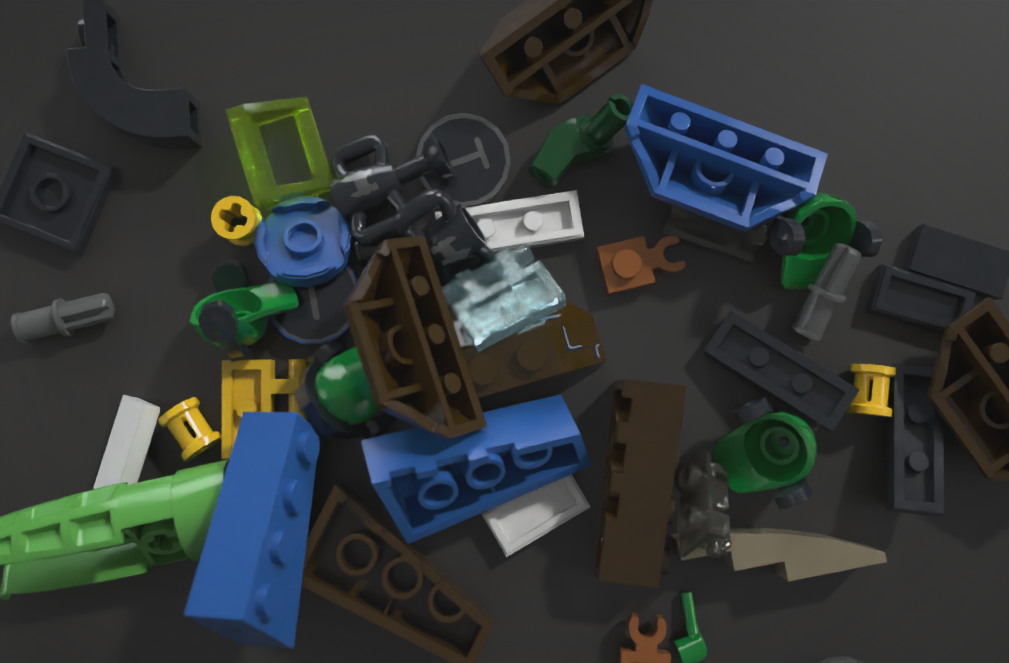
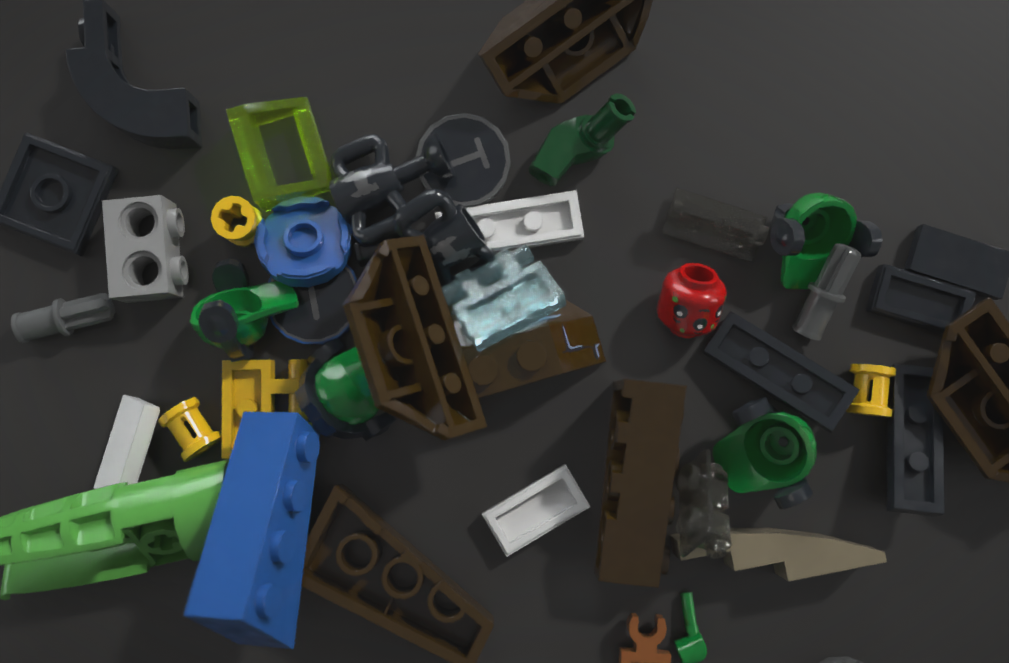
(130, 253): none -> light grey brick
(441, 482): blue wedge -> none
(631, 265): dark orange plate -> none
(691, 300): none -> red head
(718, 162): blue wedge -> none

